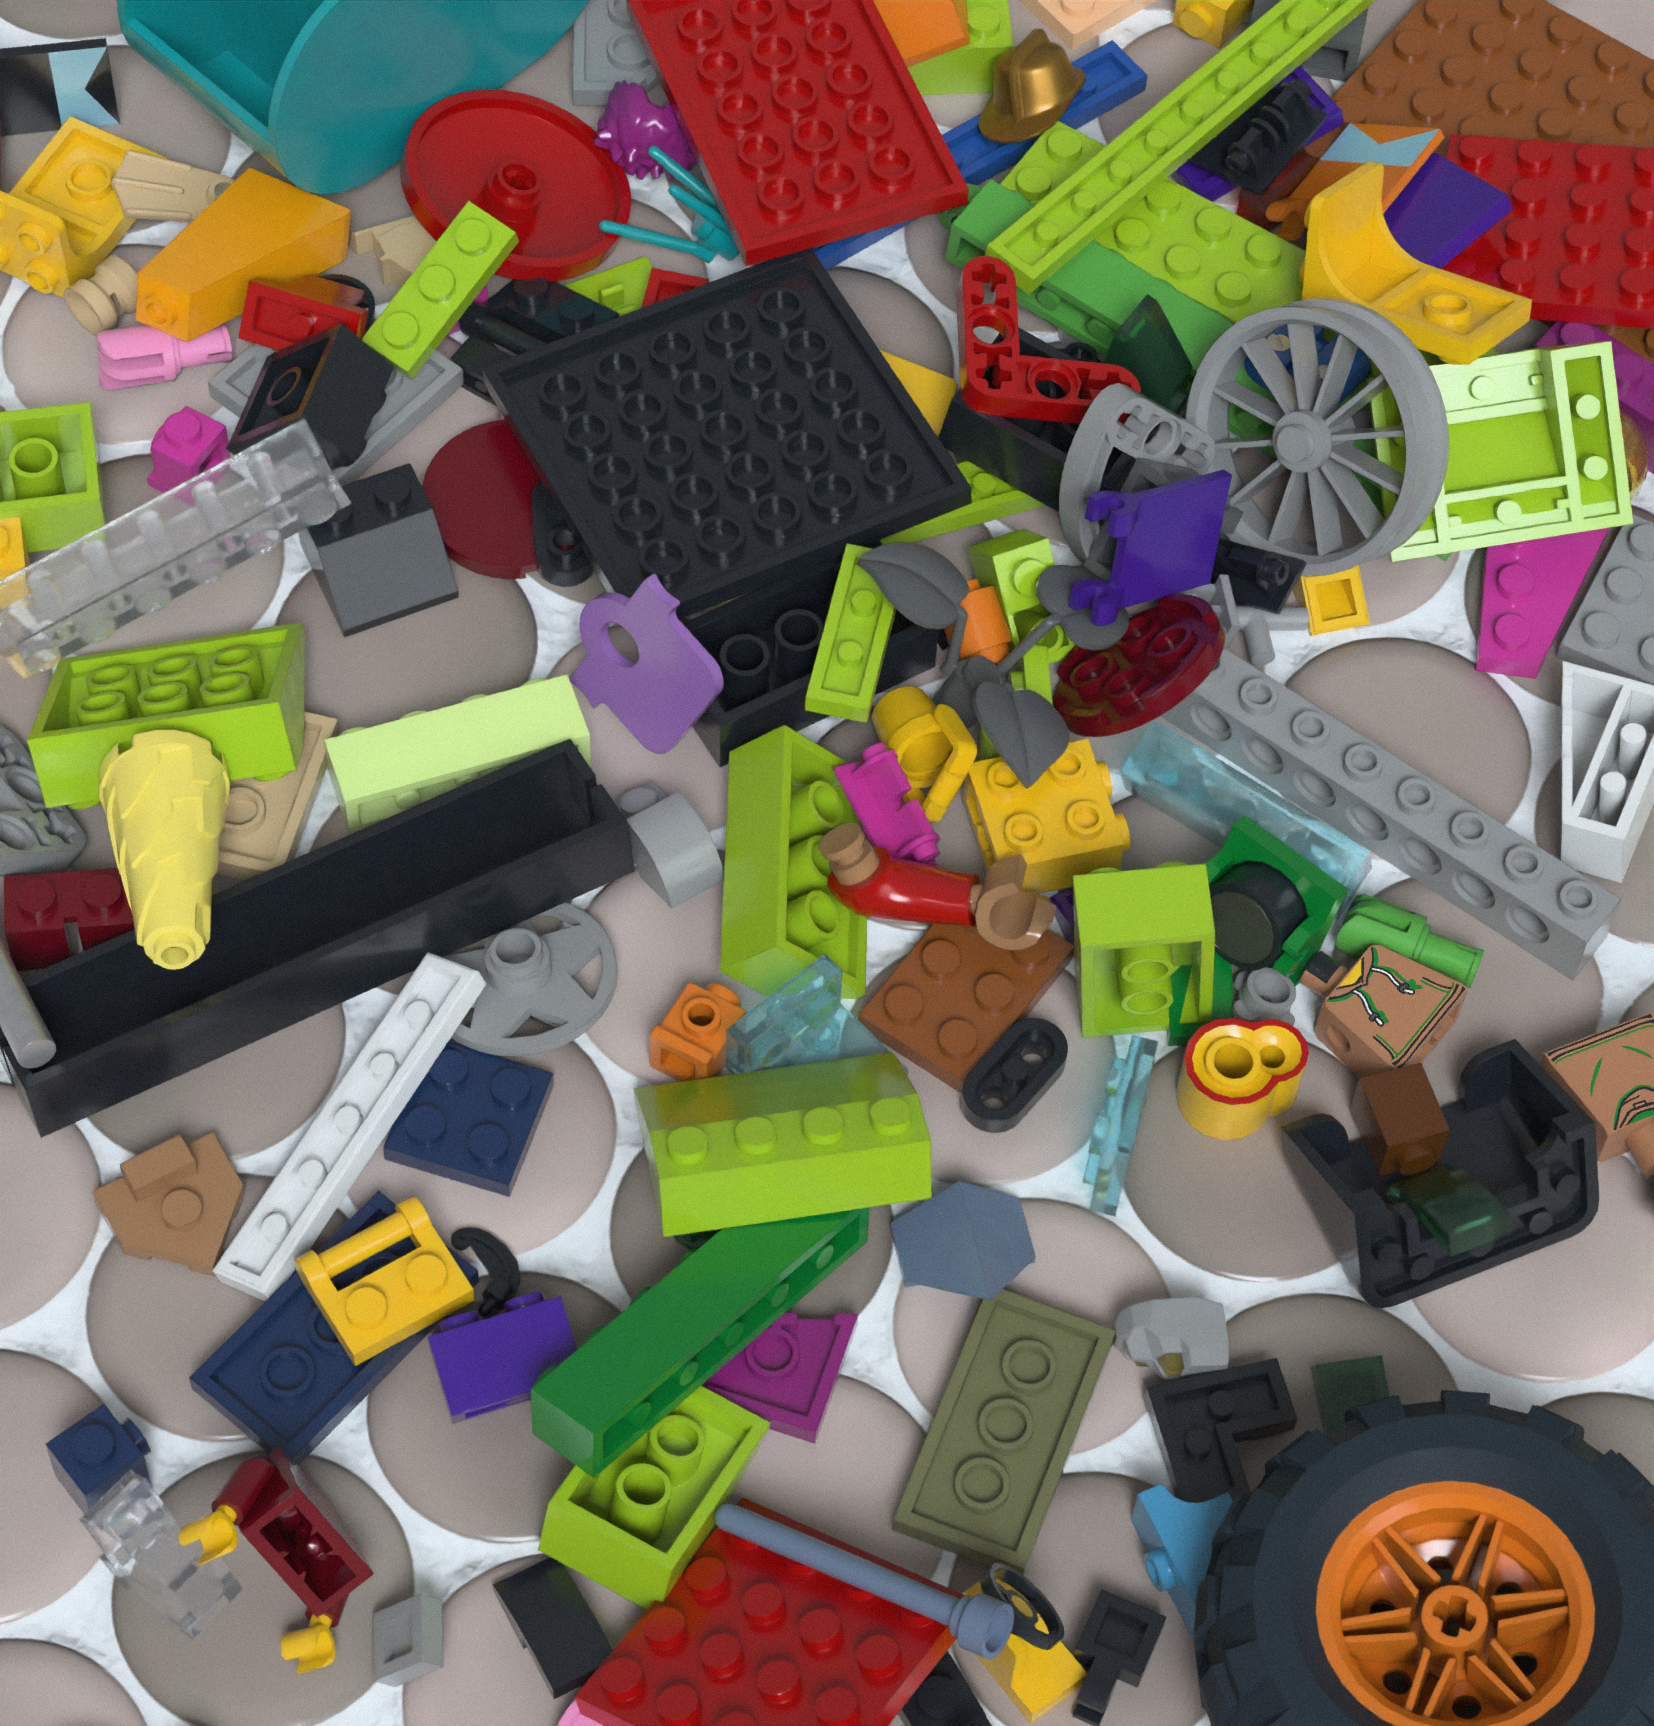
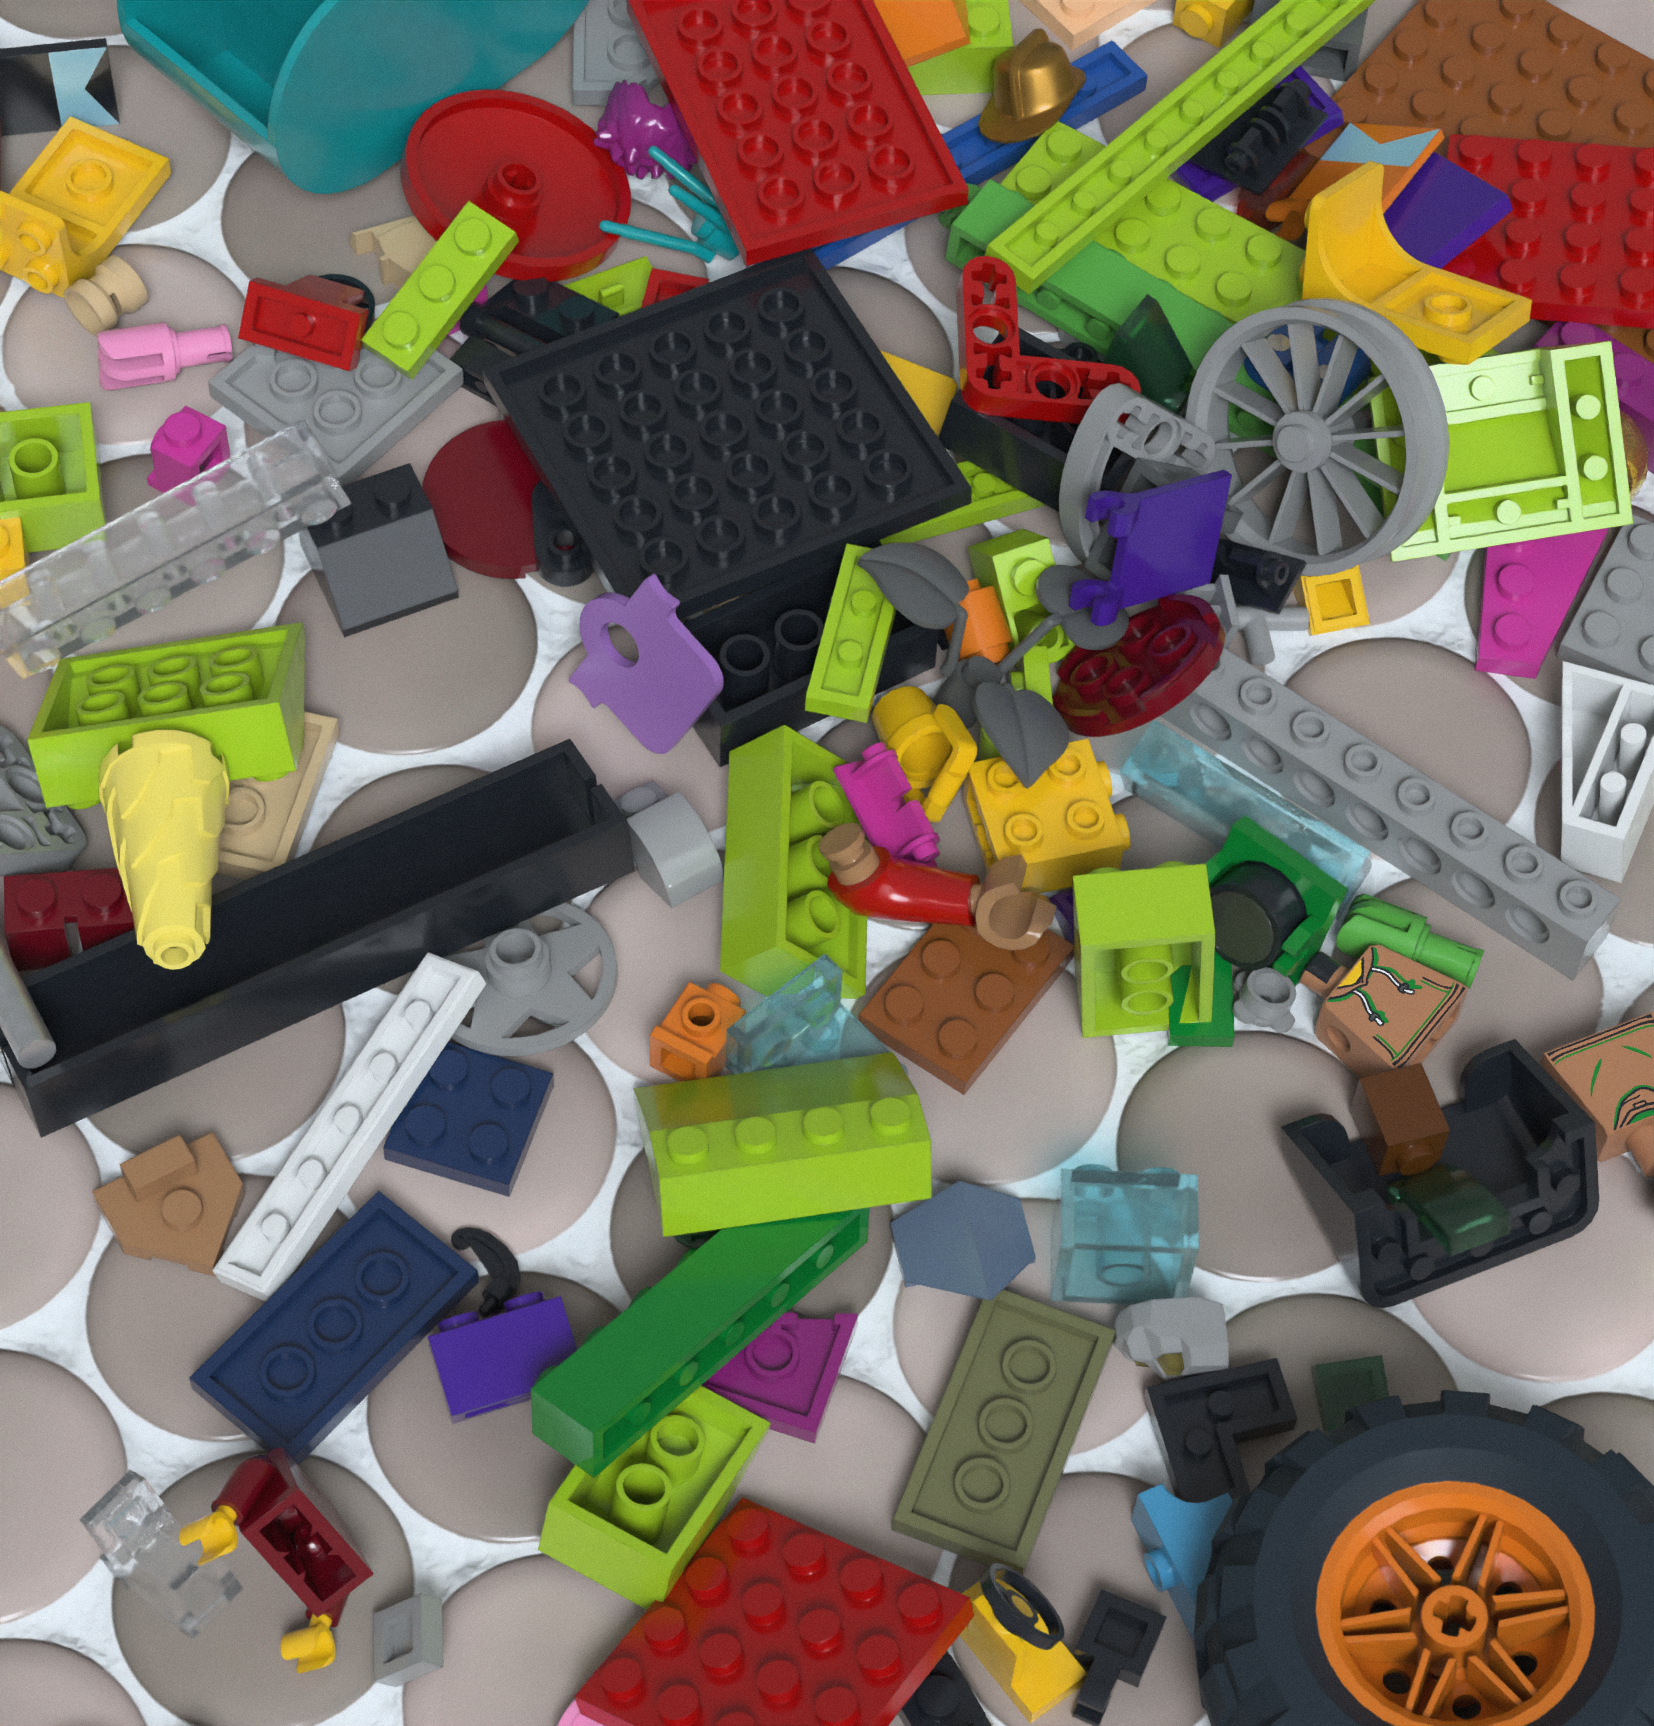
(97, 1455): dark blue brick -> none
(164, 188): tan piece -> none
(244, 234): light orange slope -> none
(326, 380): black slope -> none
(394, 1298): yellow plate -> none
(435, 751): yellowish green brick -> none
(553, 1624): black slope -> none
(977, 1622): sand blue piece -> none
(1010, 1078): black plate -> none
(1119, 1124): clear light blue plate -> none
(1123, 1235): none -> clear light blue brick
(1240, 1075): yellow piece -> none

